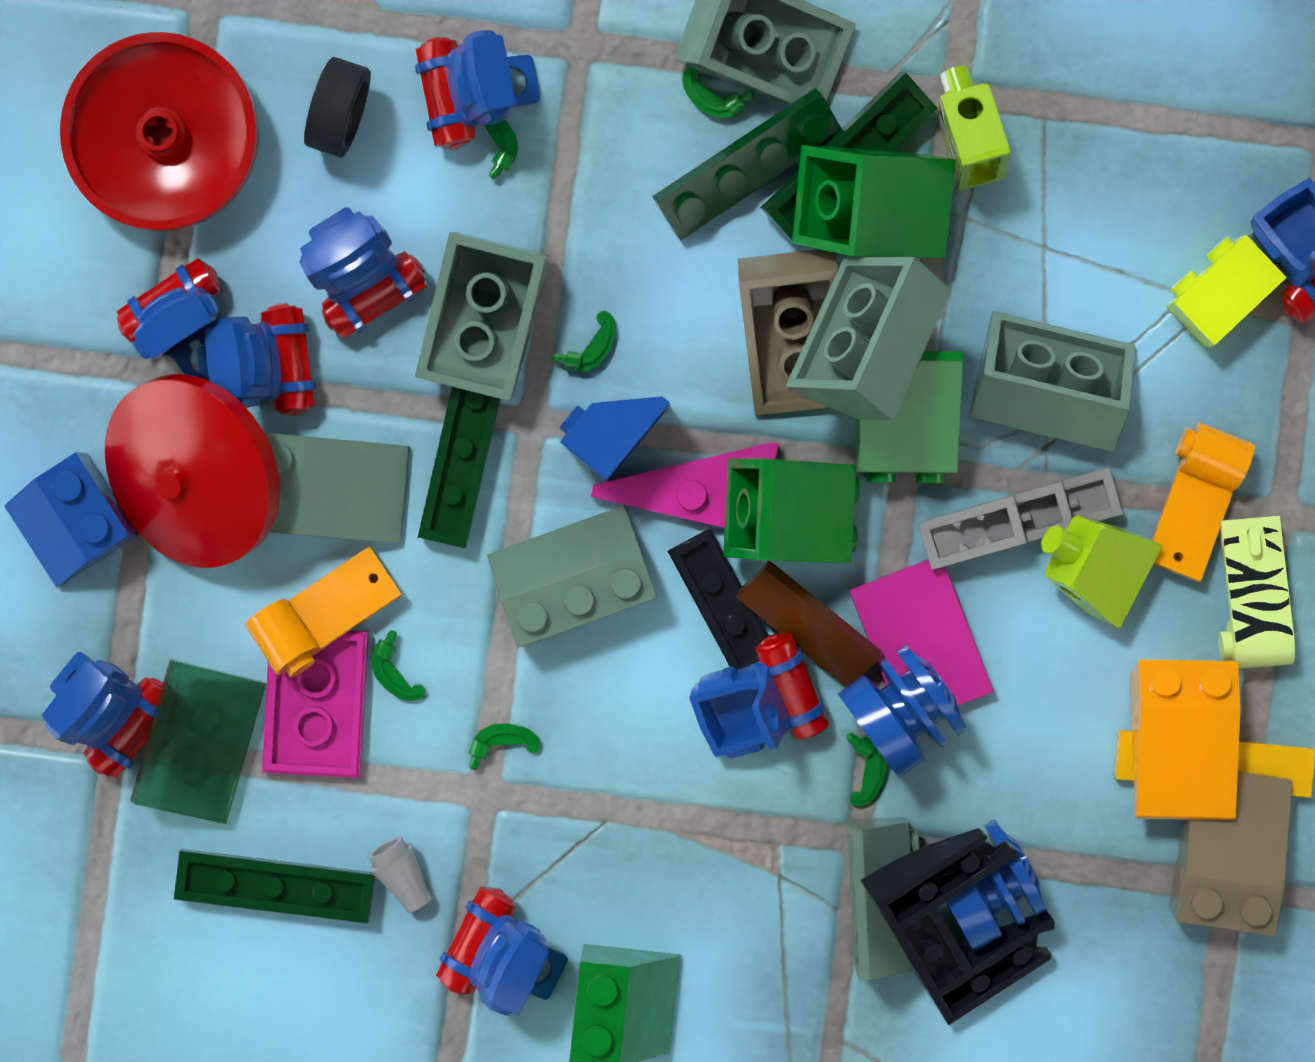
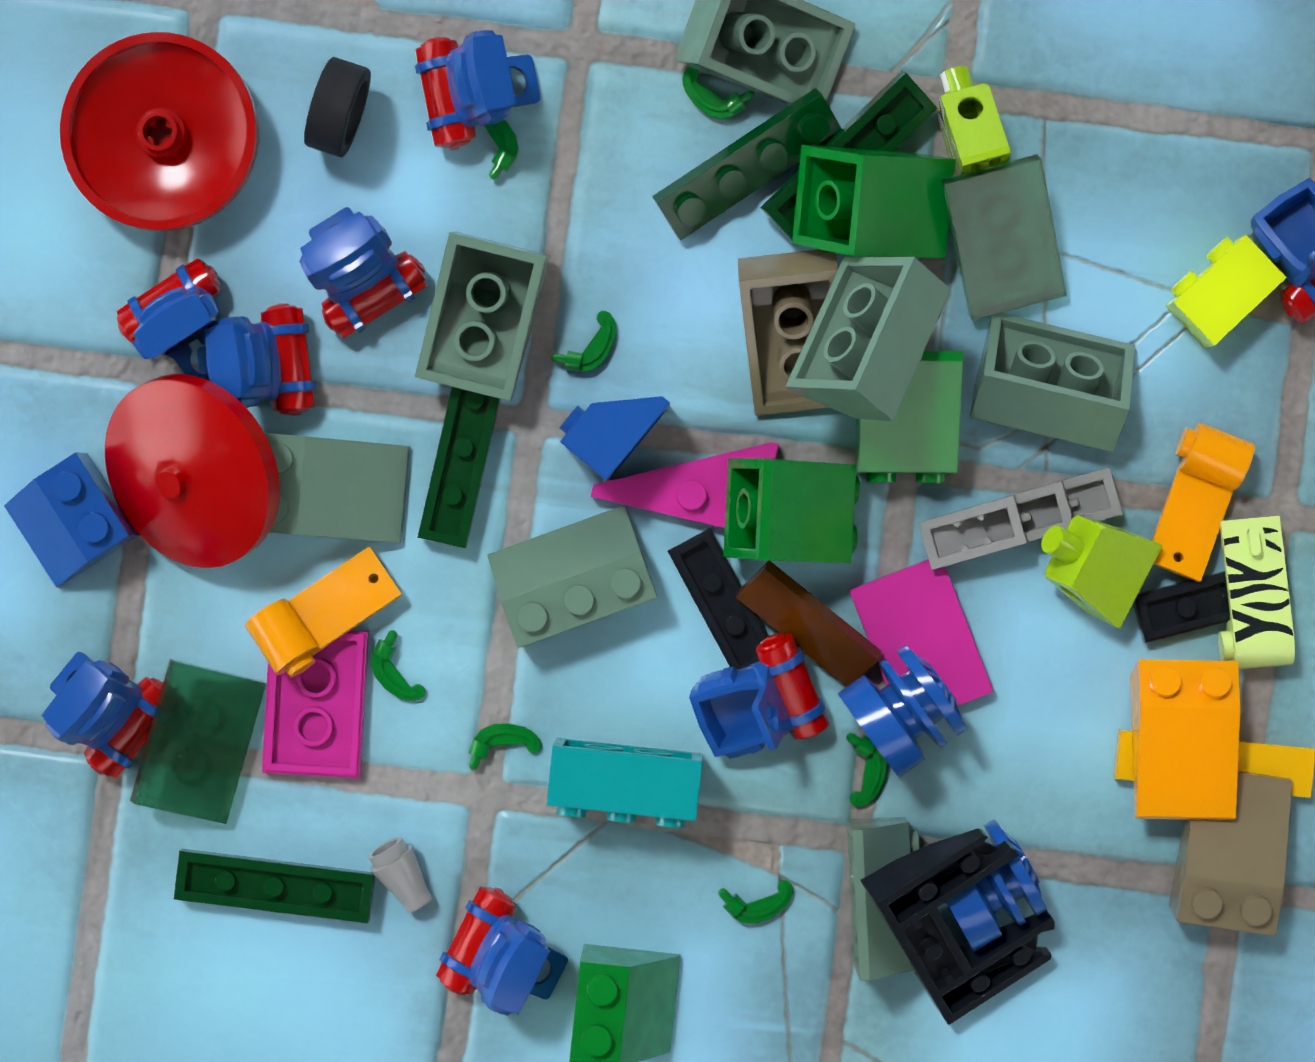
(624, 782): none -> teal brick
(759, 909): none -> green piece
(1004, 237): none -> clear green tile
(1182, 607): none -> black tile

